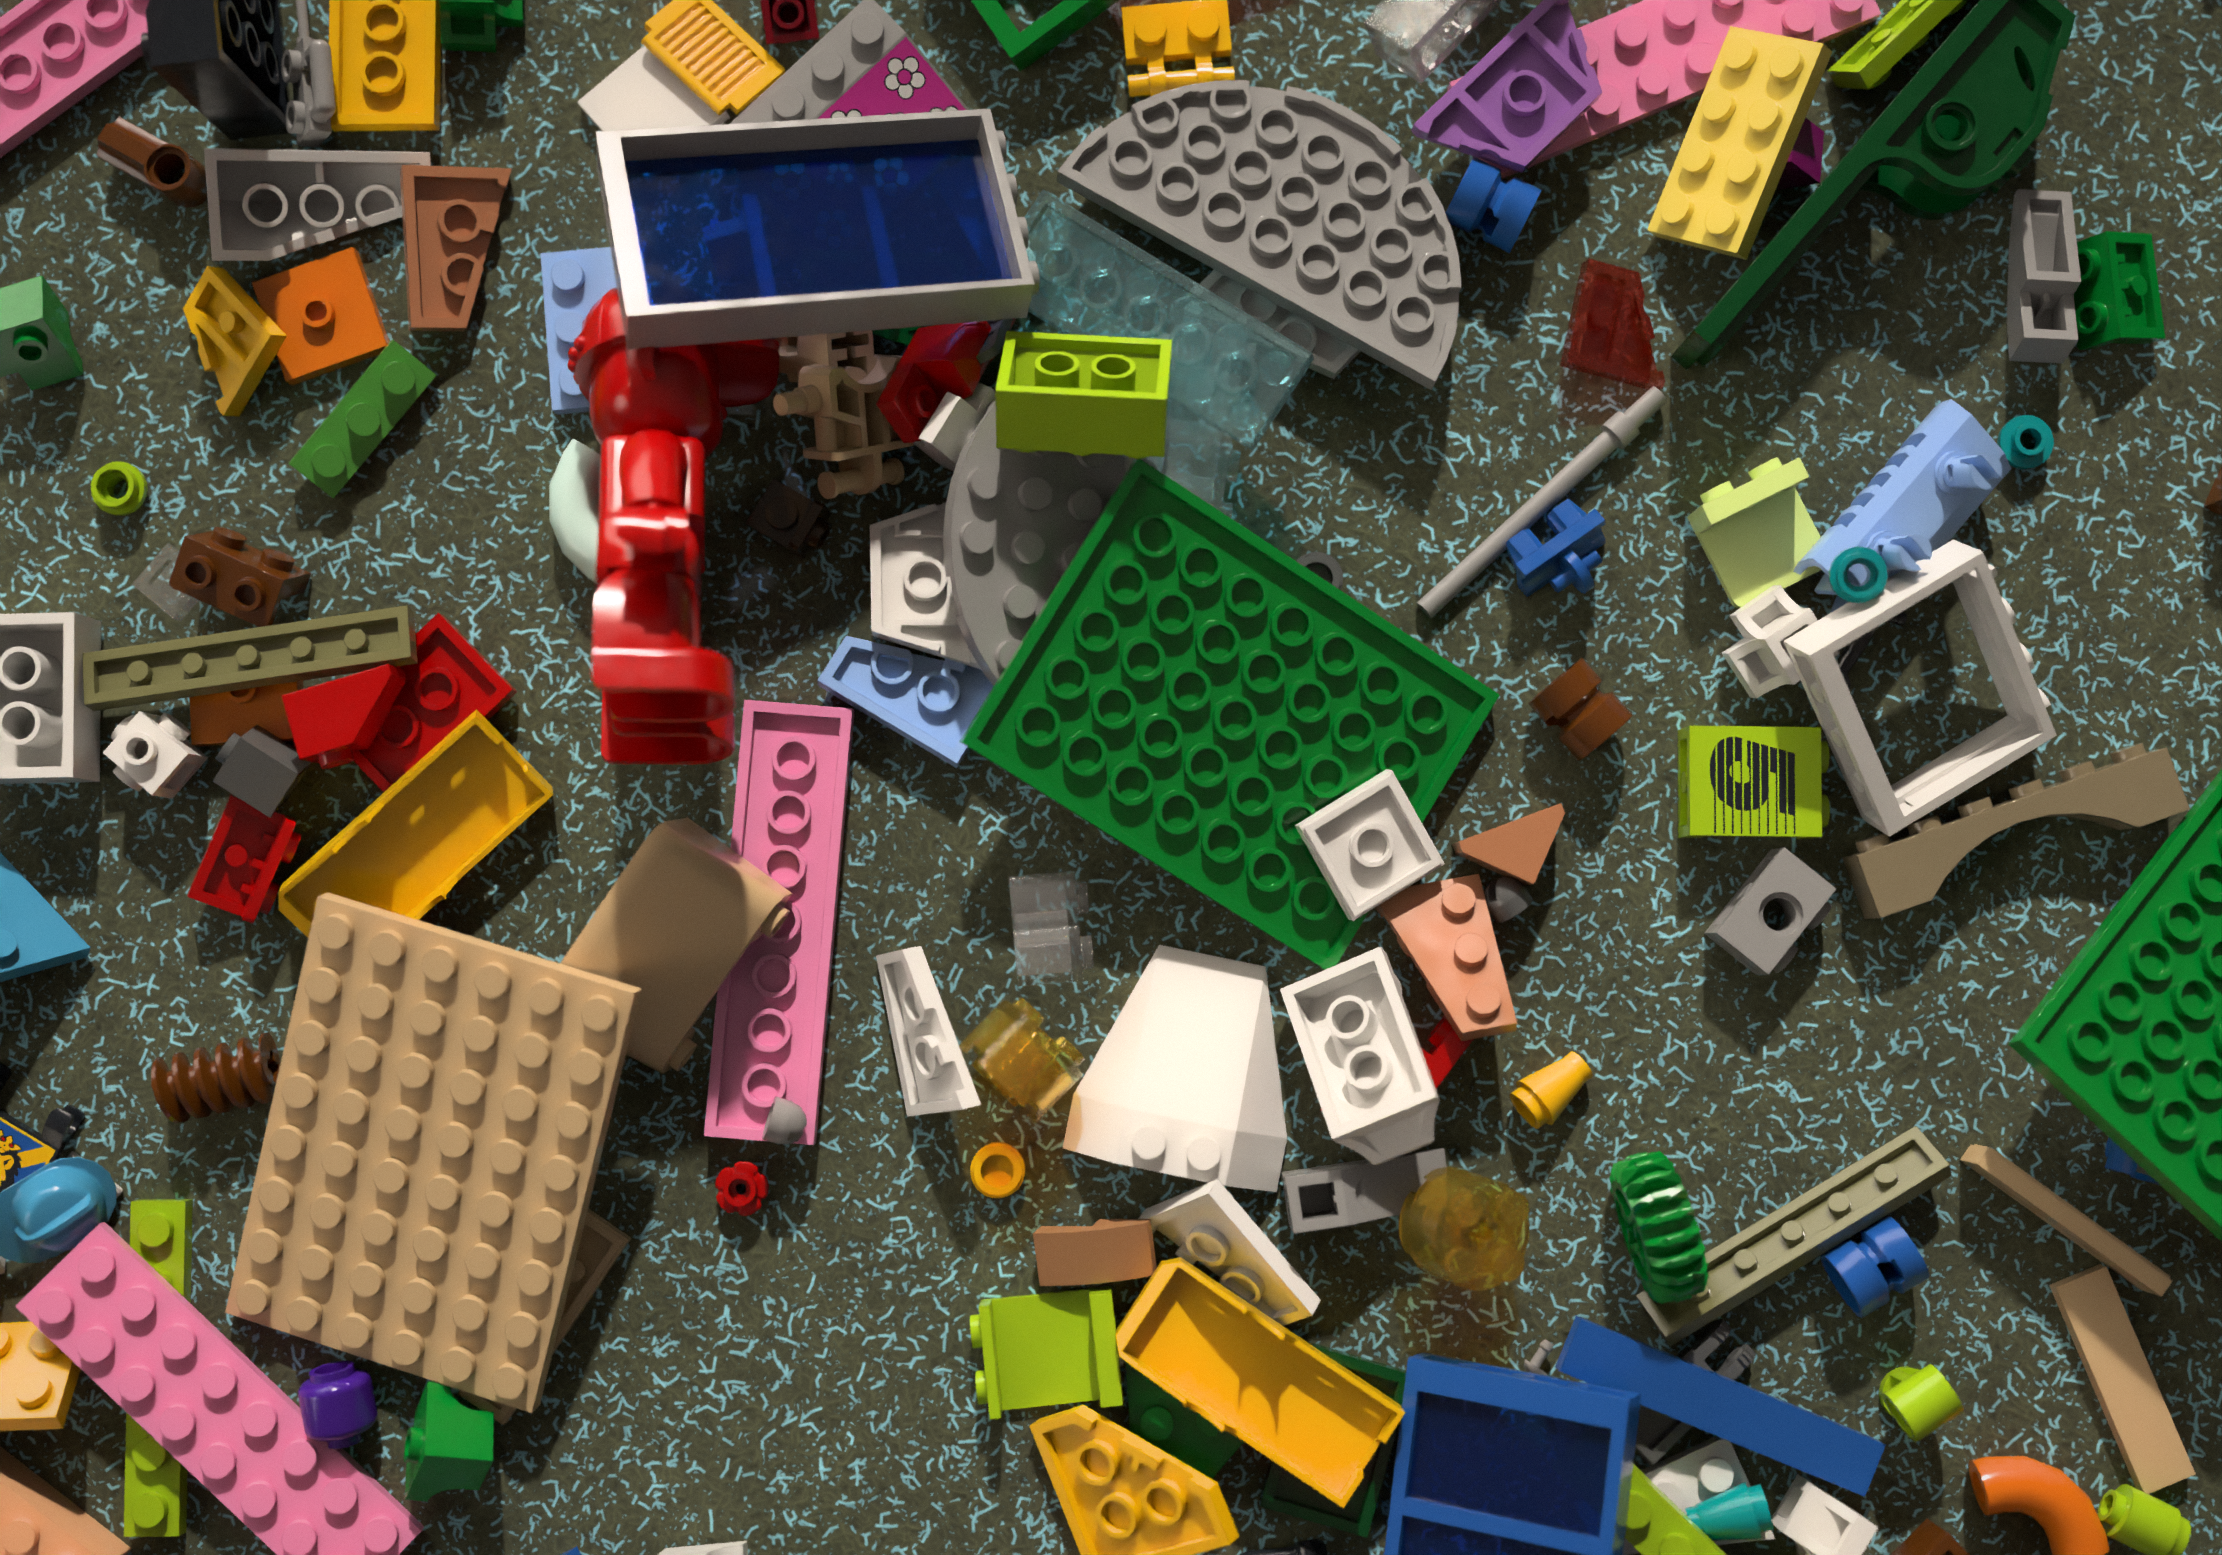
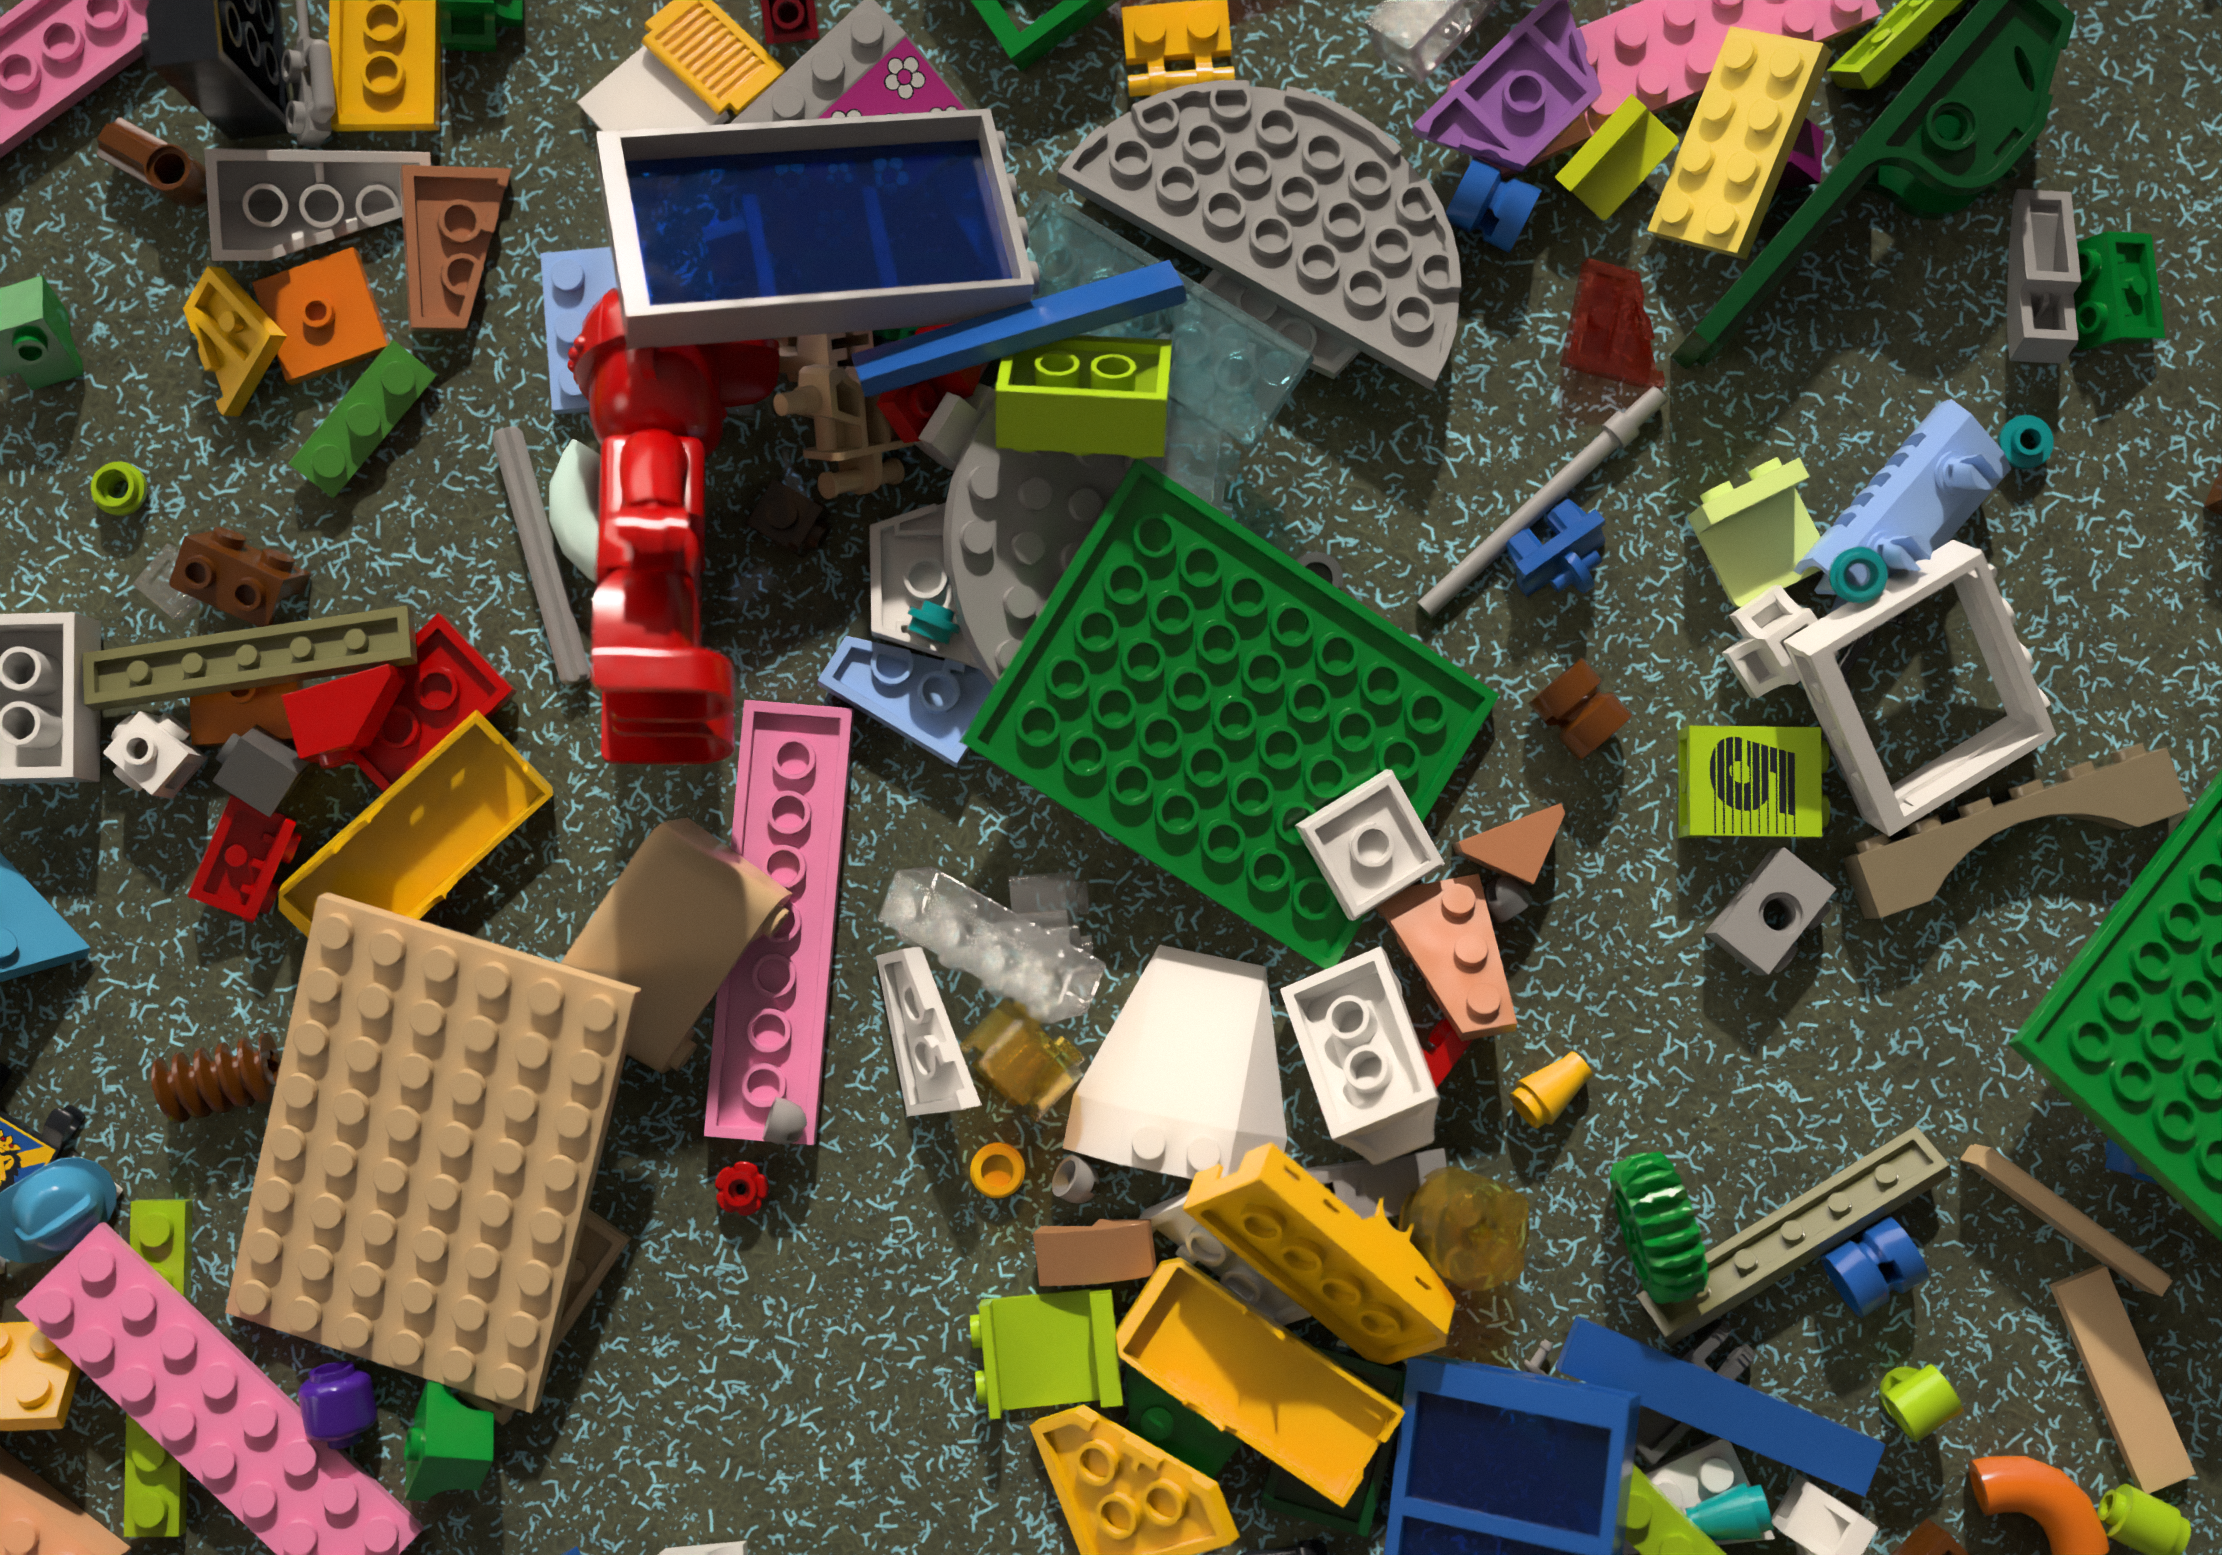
(541, 555): none -> light grey axle
(933, 622): none -> teal plate
(991, 943): none -> clear brick
(1018, 328): none -> blue tile
(1075, 1180): none -> light grey hinge
(1334, 1265): none -> yellow piece
(1618, 158): none -> neon yellow panel

